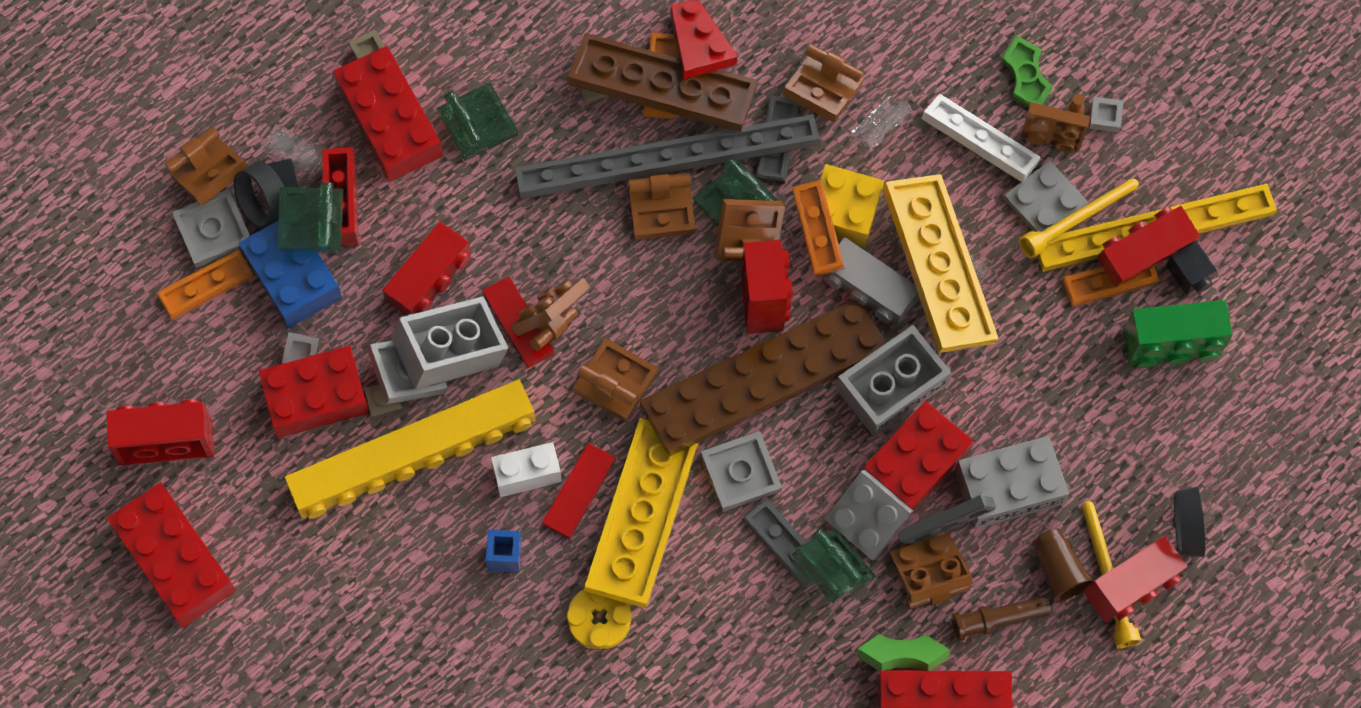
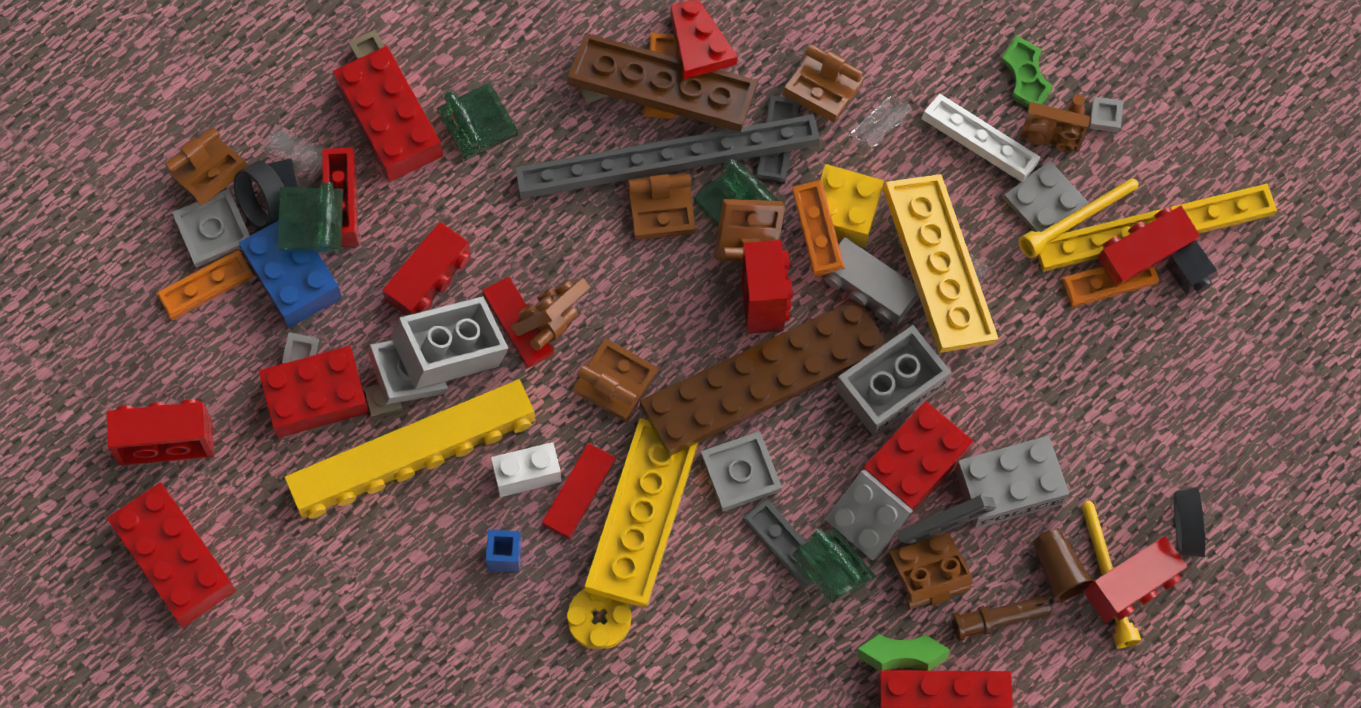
(1177, 333): green brick -> none

